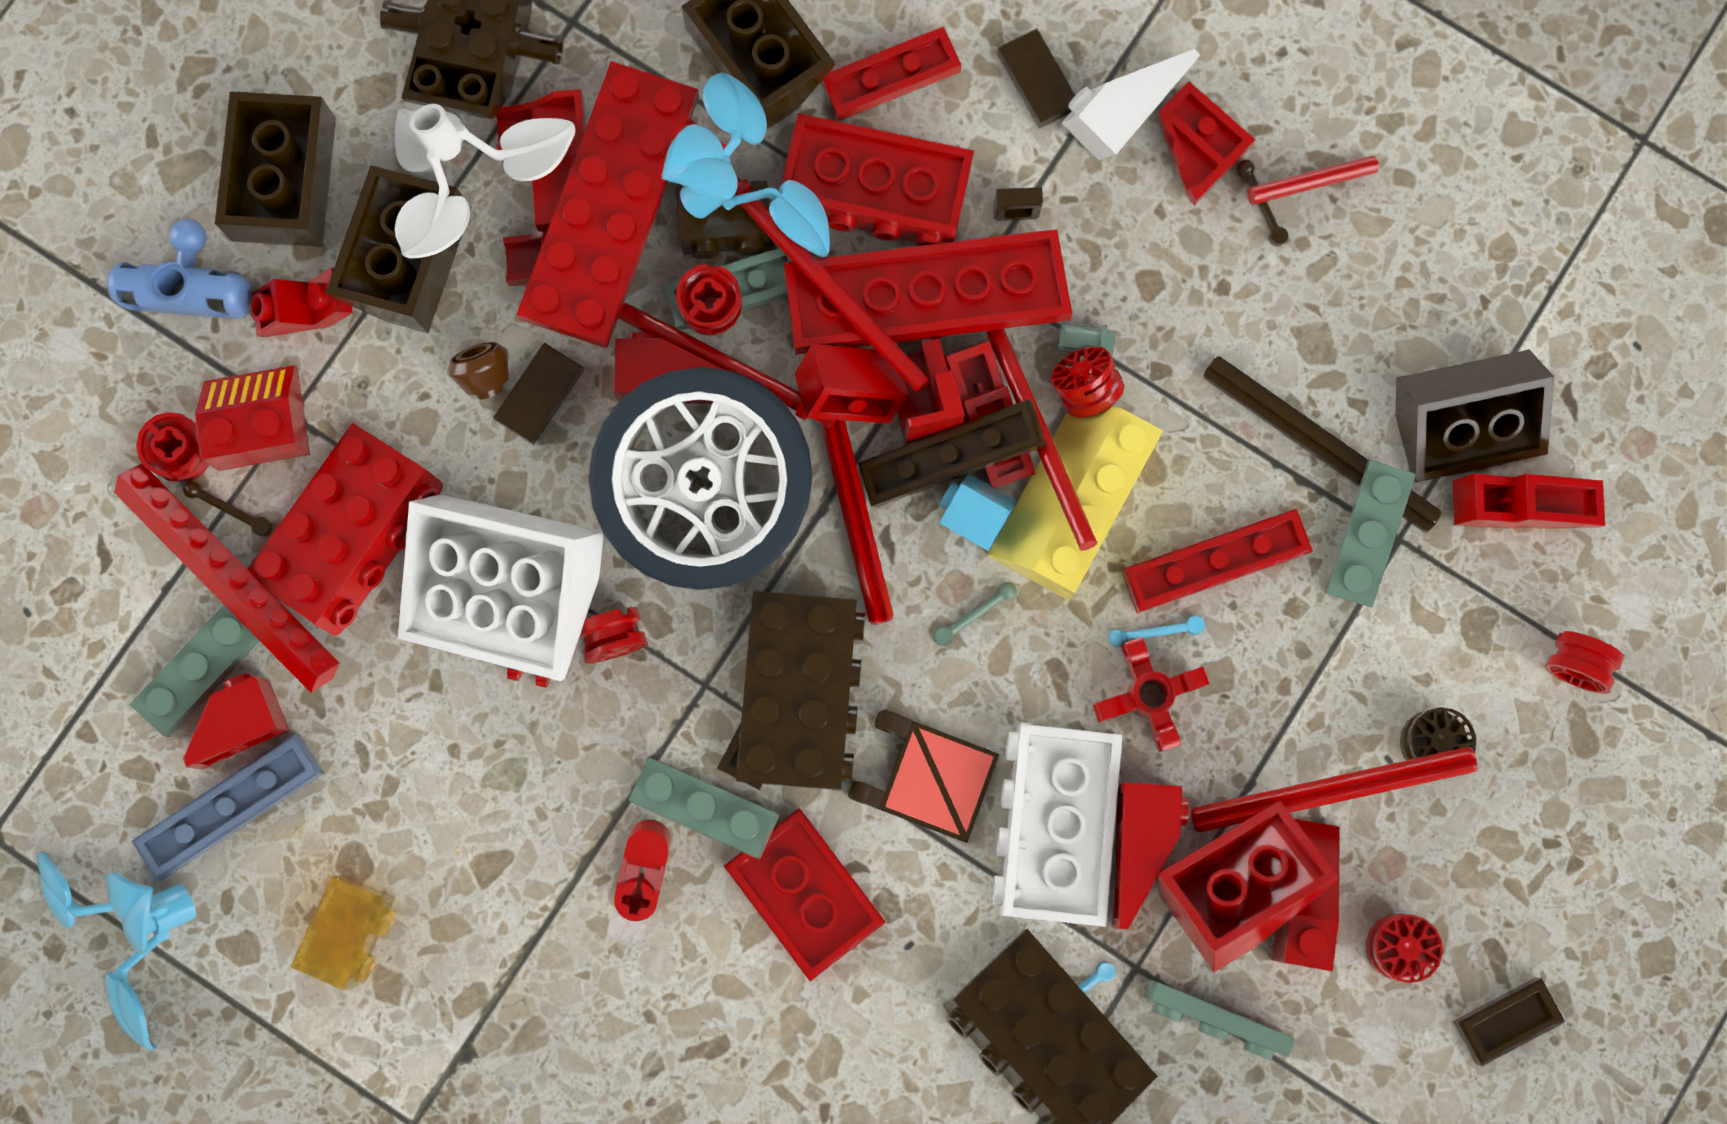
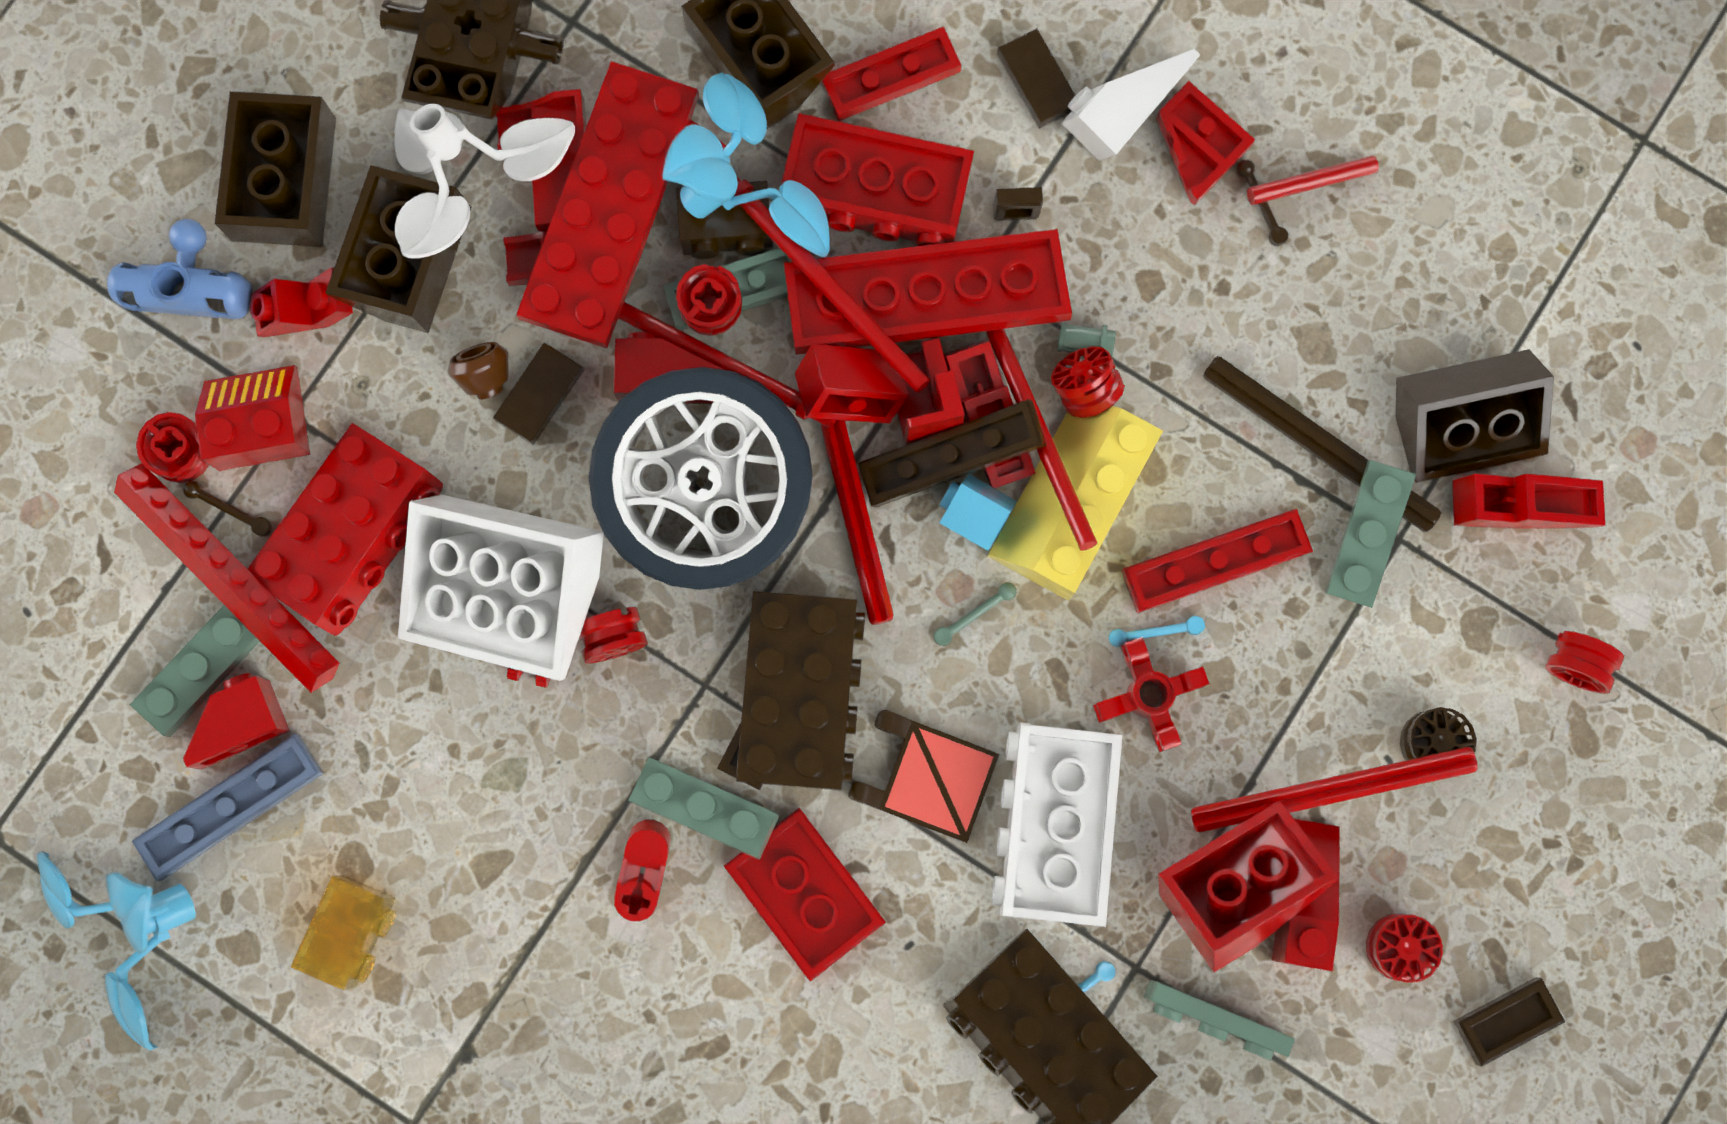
(1145, 835): red slope -> none

